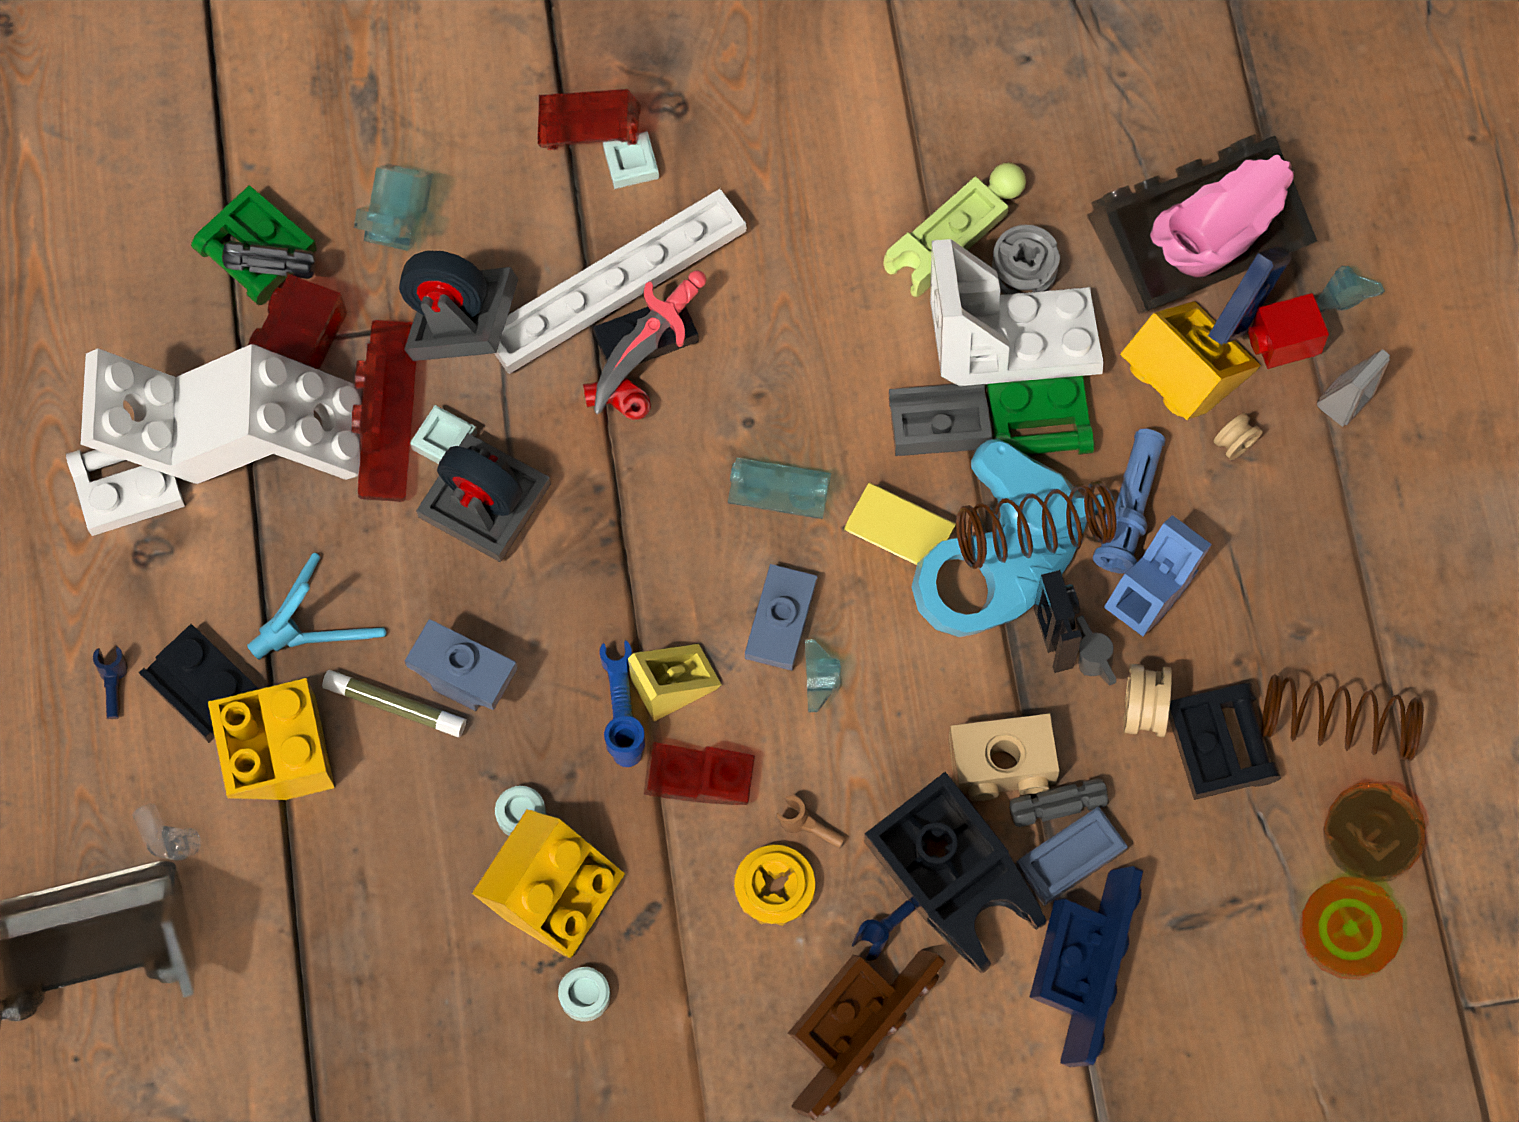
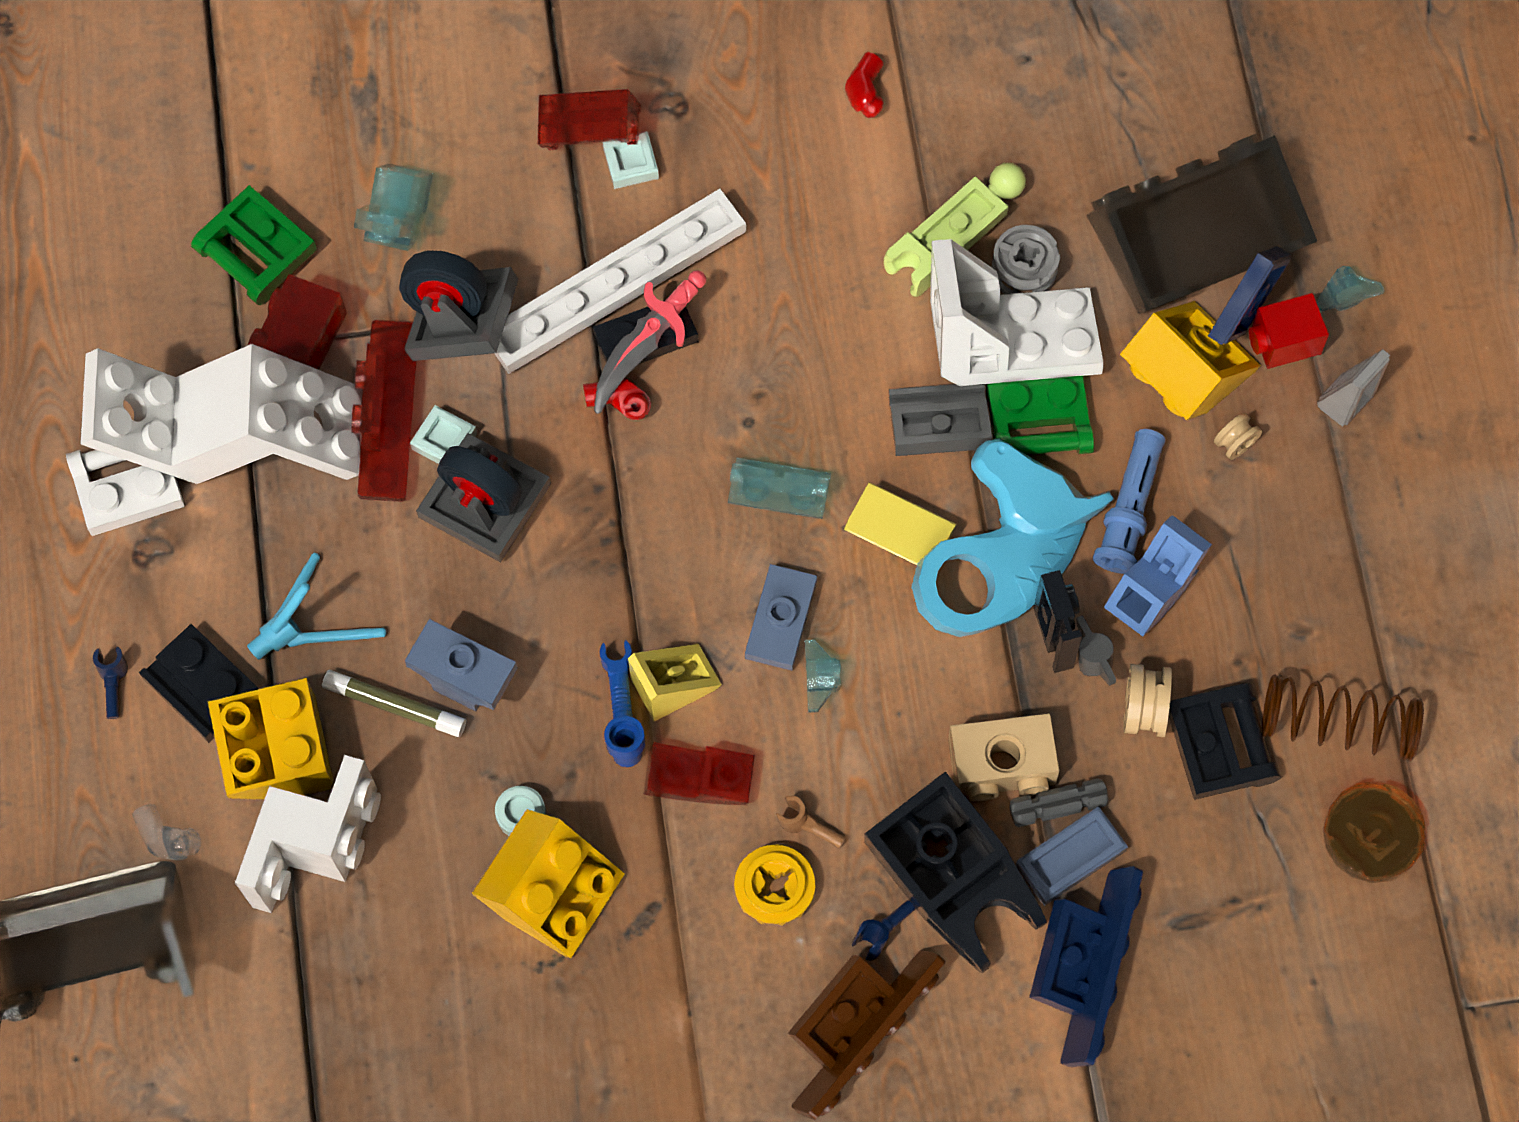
(269, 259): black axle -> none
(308, 835): none -> white bracket
(584, 994): light aqua tile -> none
(860, 86): none -> red arm
(974, 519): reddish brown piece -> none
(1223, 217): bright pink hair -> none
(1351, 928): tile -> none

